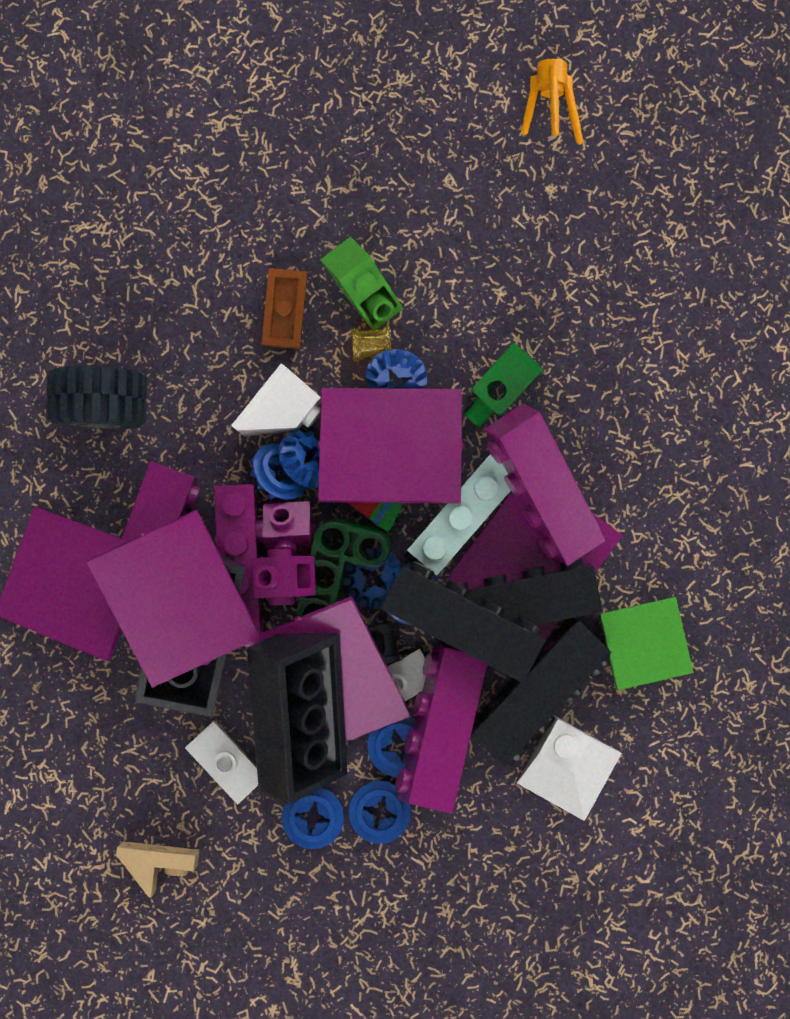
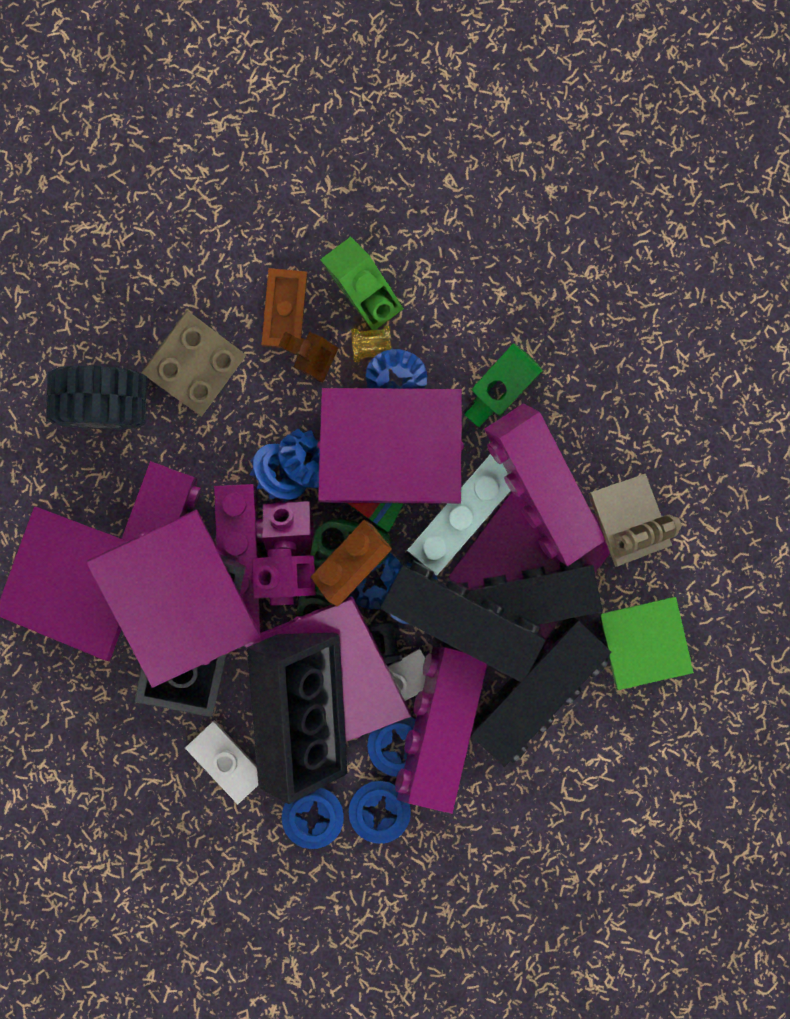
(146, 859): tan slope -> none
(193, 363): none -> dark tan hinge
(279, 406): white slope -> none
(313, 354): none -> reddish brown plate
(350, 563): none -> dark orange plate
(553, 82): light orange plant -> none
(569, 768): white slope -> none
(632, 520): none -> dark tan hinge

